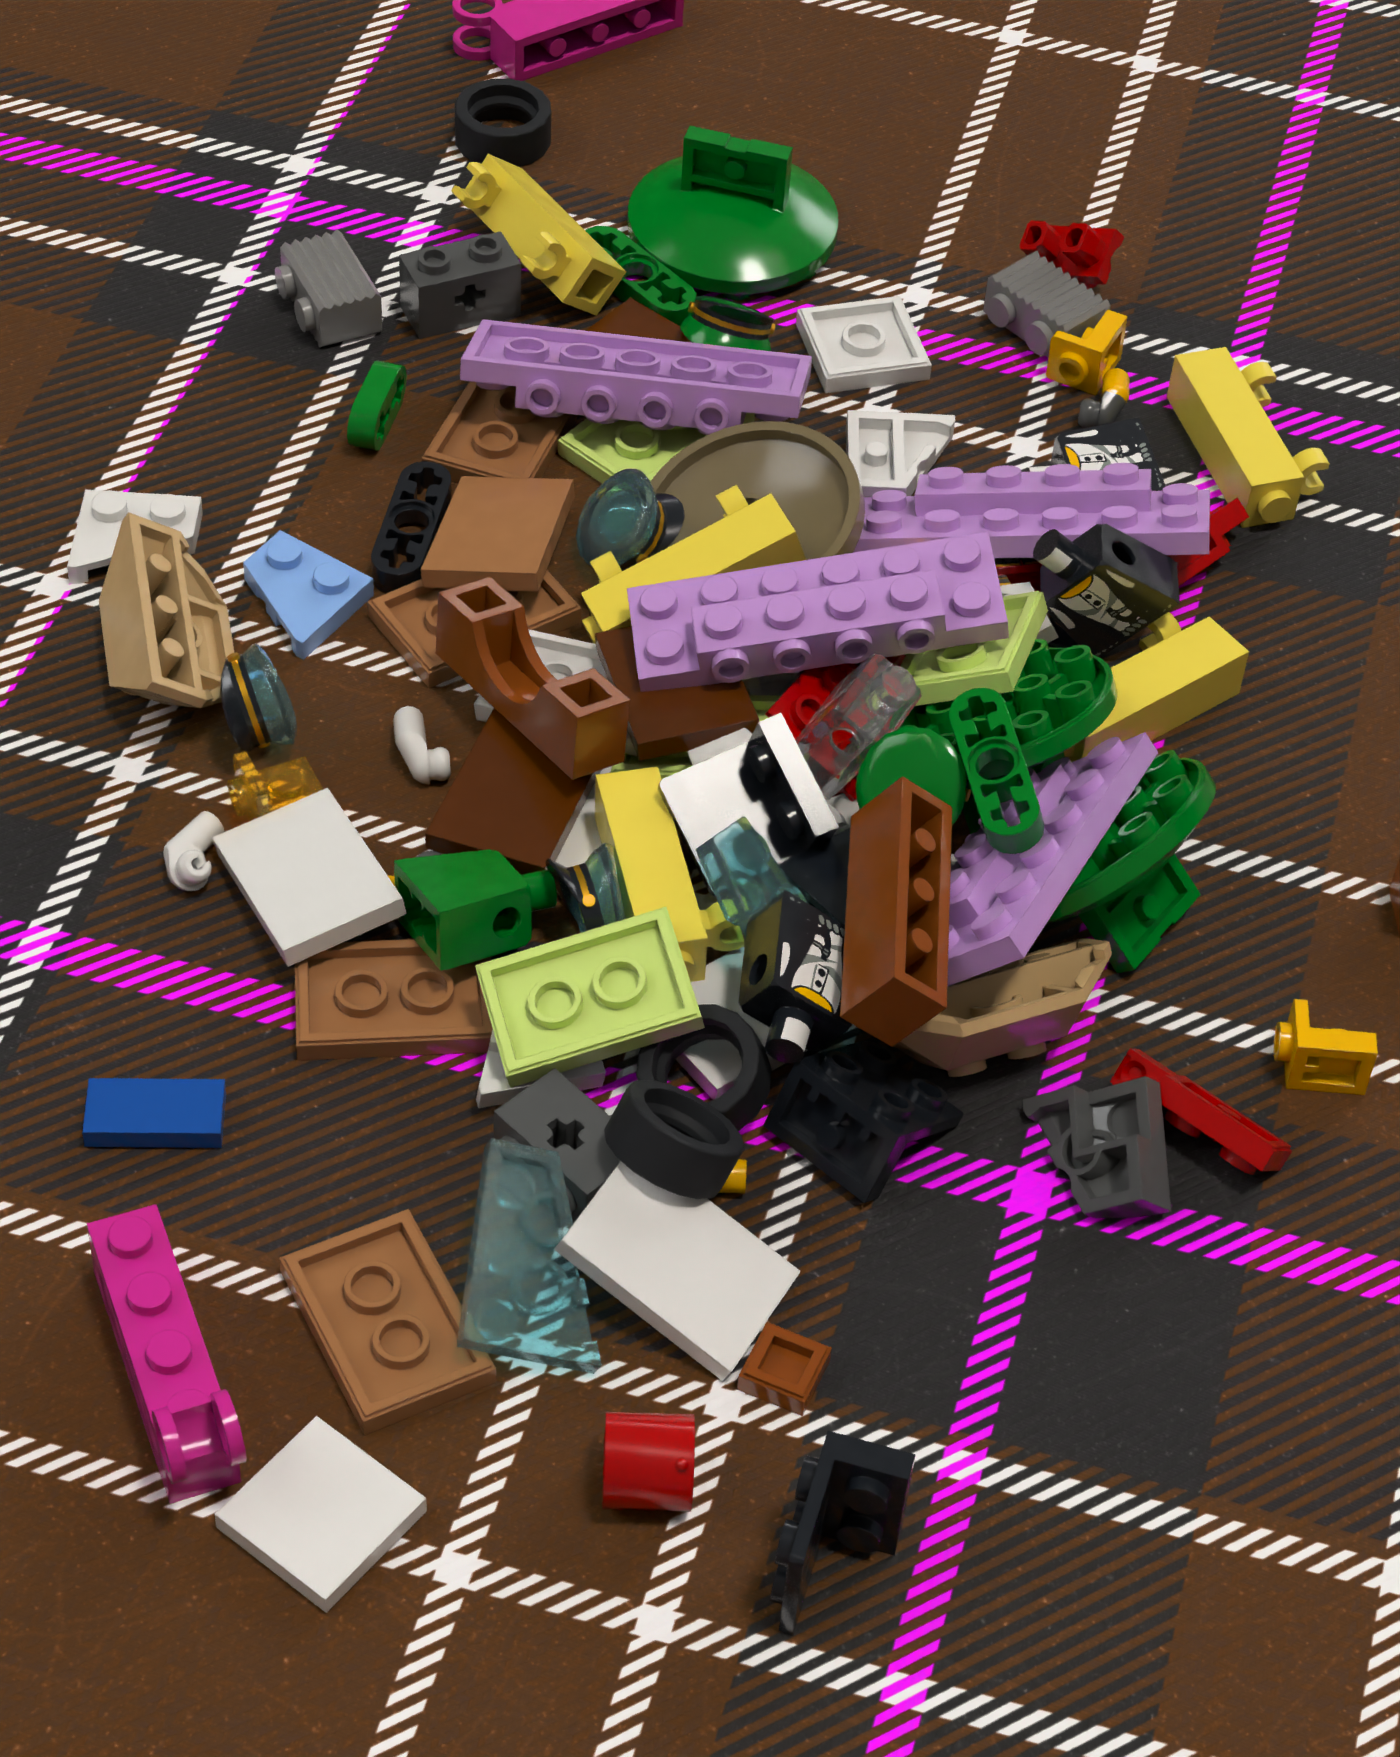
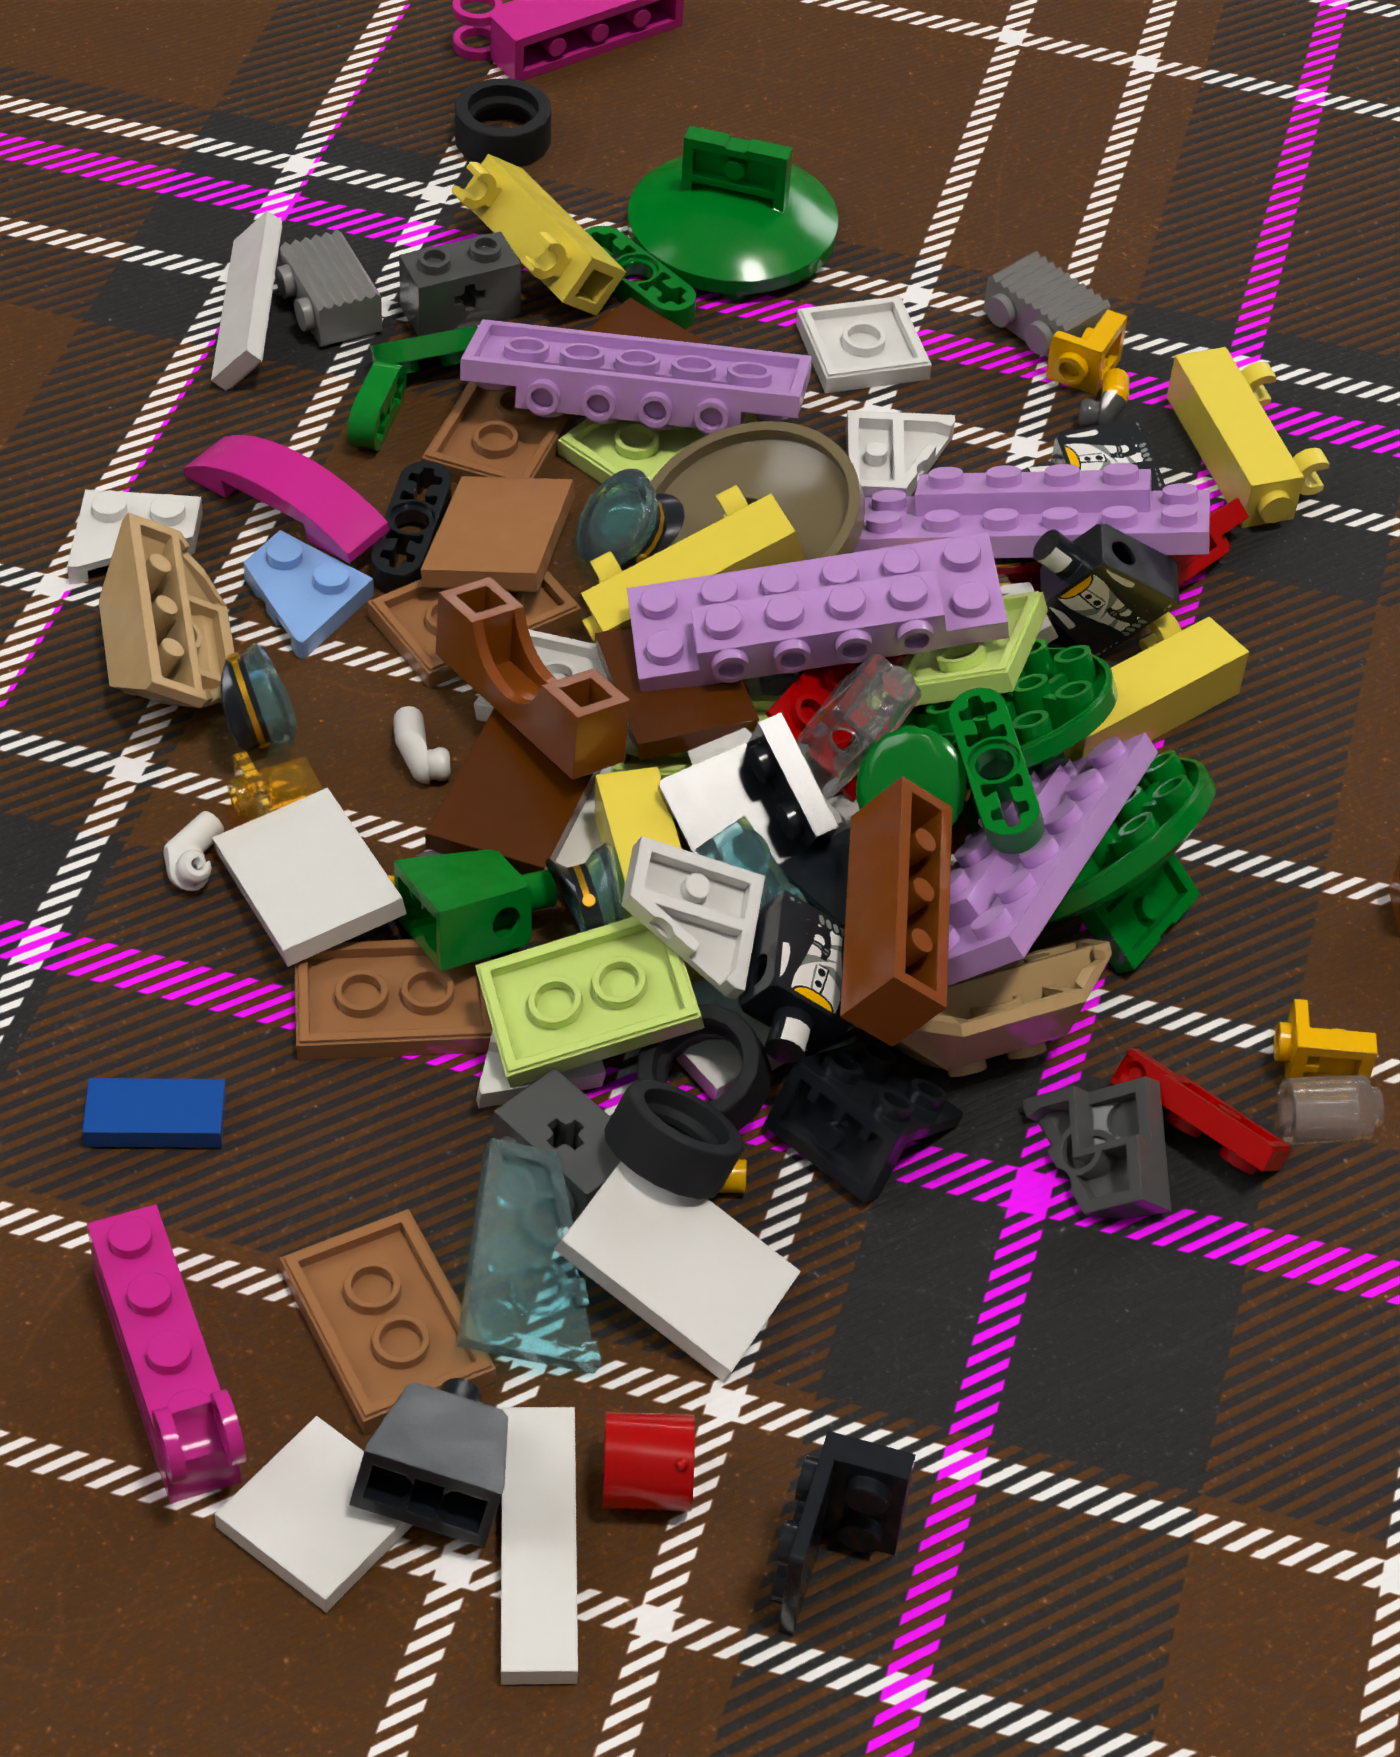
(247, 301): none -> white tile
(329, 508): none -> dark pink slope
(437, 1462): none -> torso
(446, 345): none -> green plate
(539, 1548): none -> white tile
(697, 909): none -> white wing
(727, 324): piece -> none
(784, 1368): dark orange tile -> none
(1074, 248): red hips -> none
(1329, 1109): none -> clear brick

